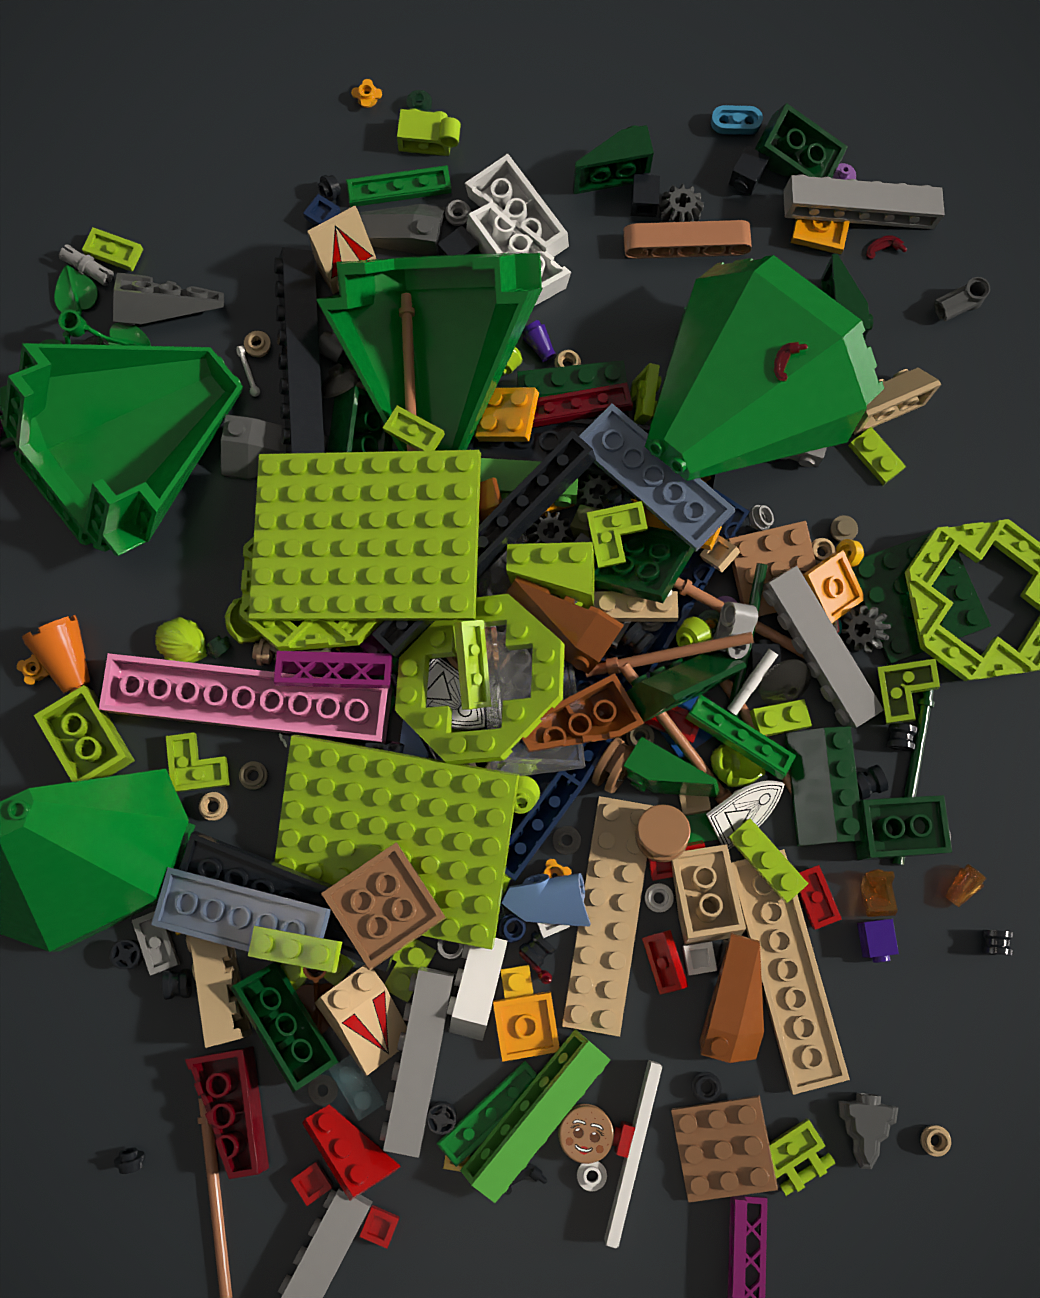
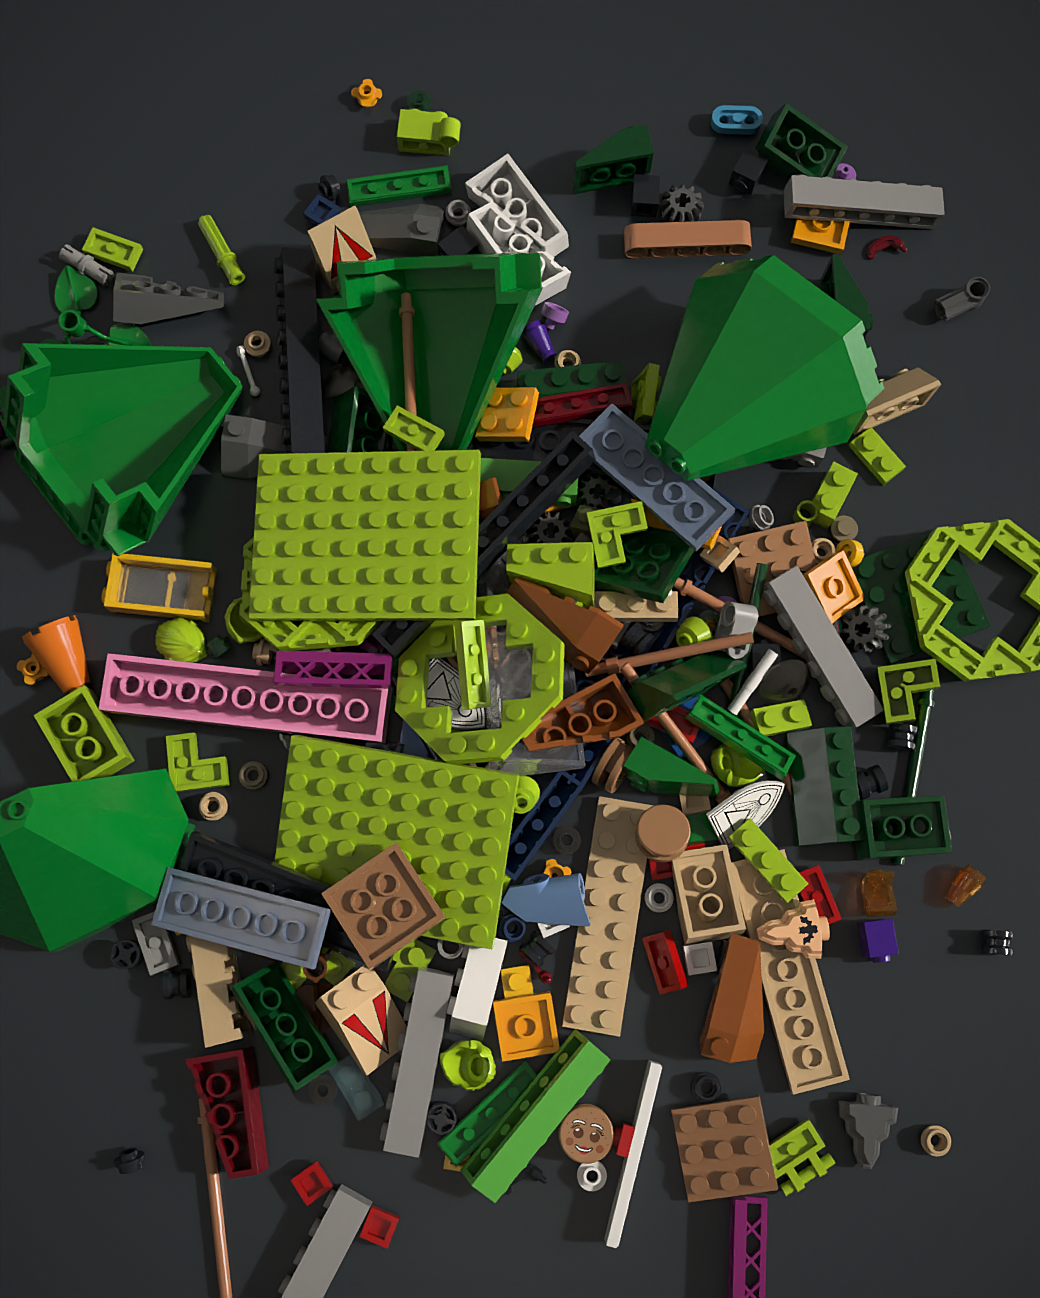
(159, 587): none -> door
(225, 258): none -> lime axle
(295, 949): lime plate -> none
(348, 1152): red wing -> none
(468, 1064): none -> lime hair
(554, 314): none -> medium lavender tile
(783, 356): dark red piece -> none
(798, 930): none -> light nougat rock
(828, 497): none -> lime hinge

